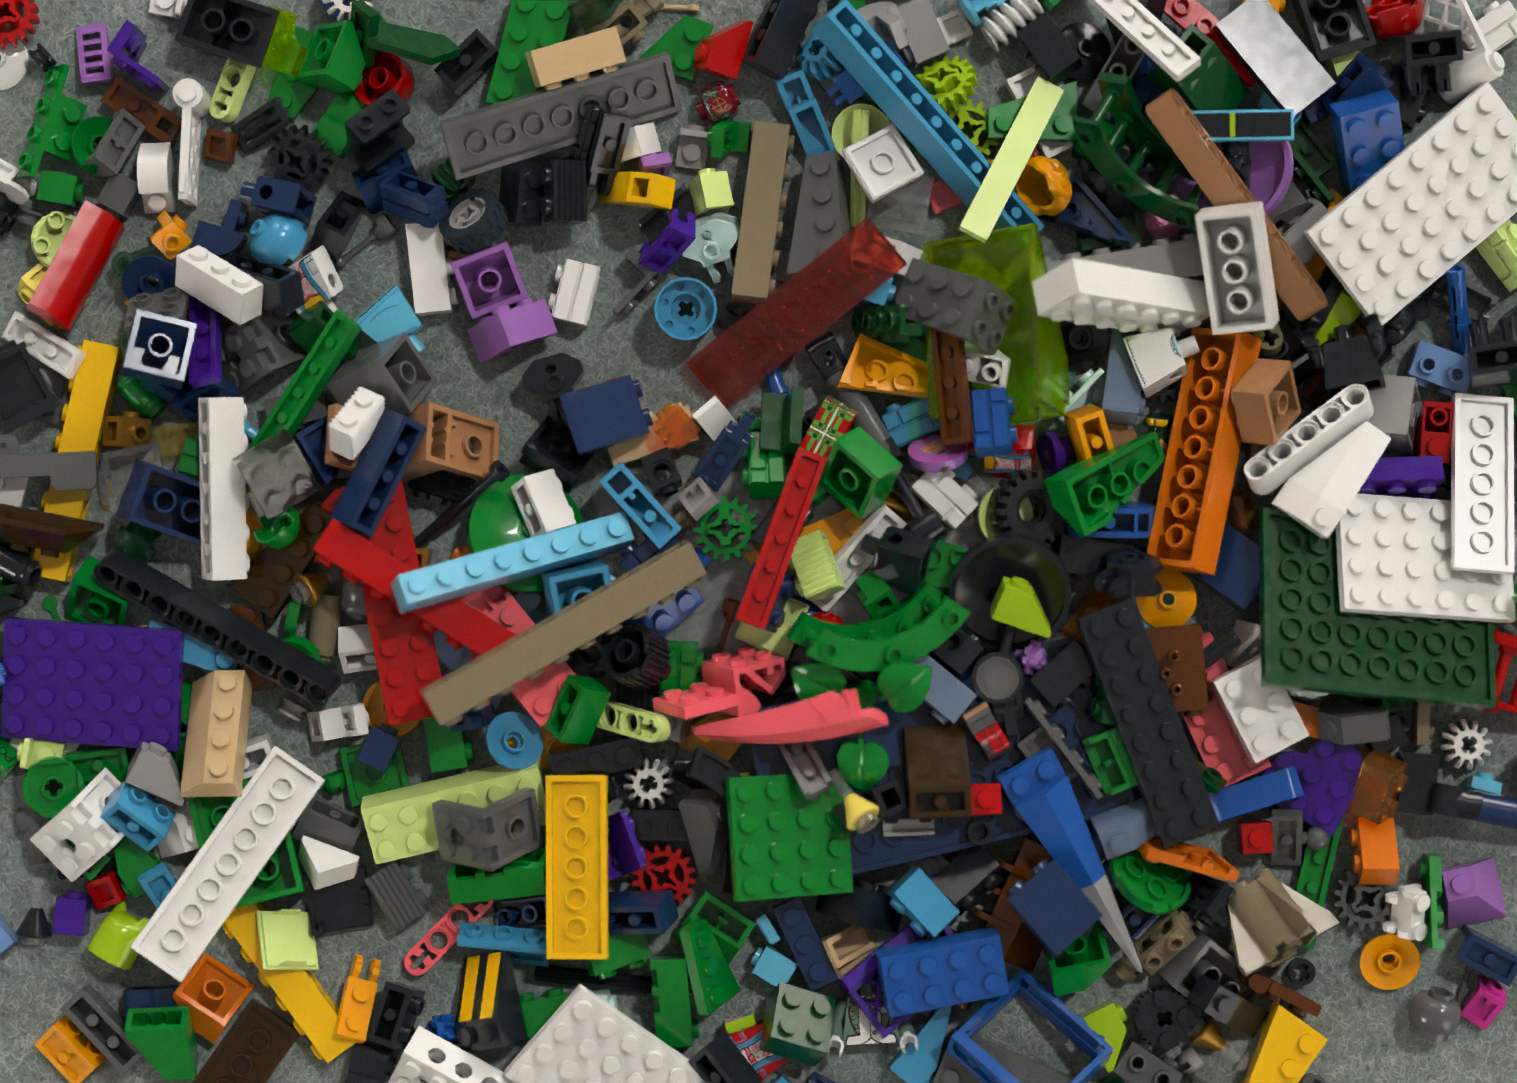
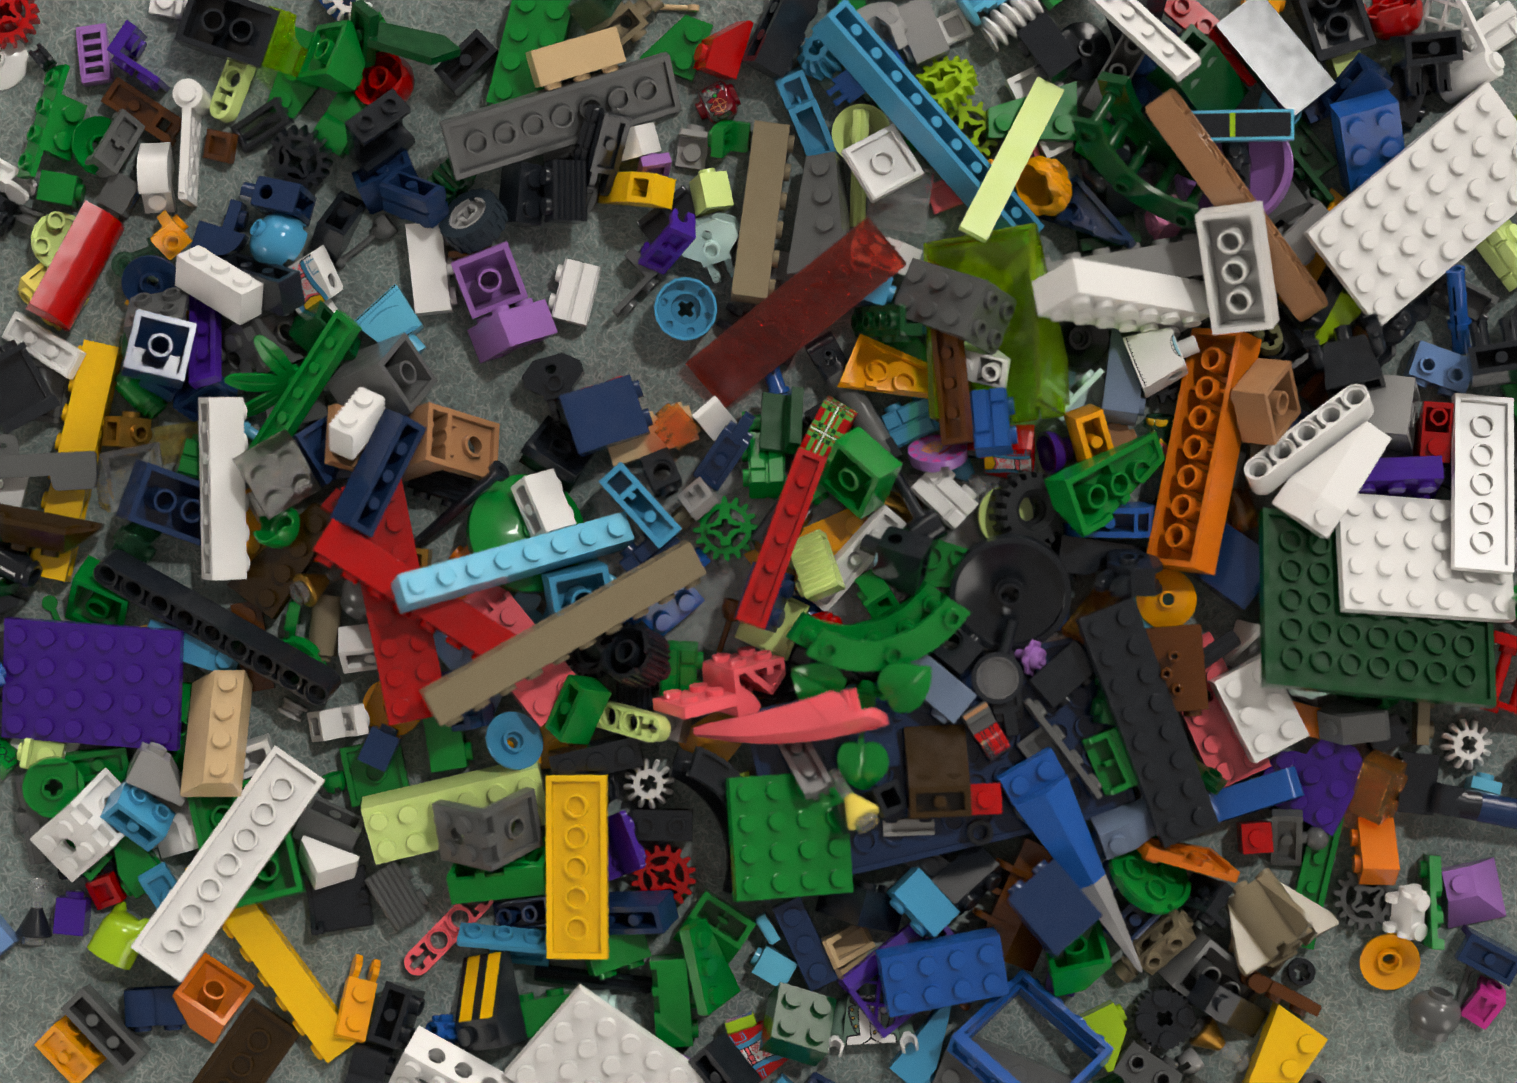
(165, 1040): green slope -> none
(260, 382): none -> green plant
(286, 940): yellowish green piece -> none
(707, 830): dark grey slope -> none
(1019, 607): lime slope -> none

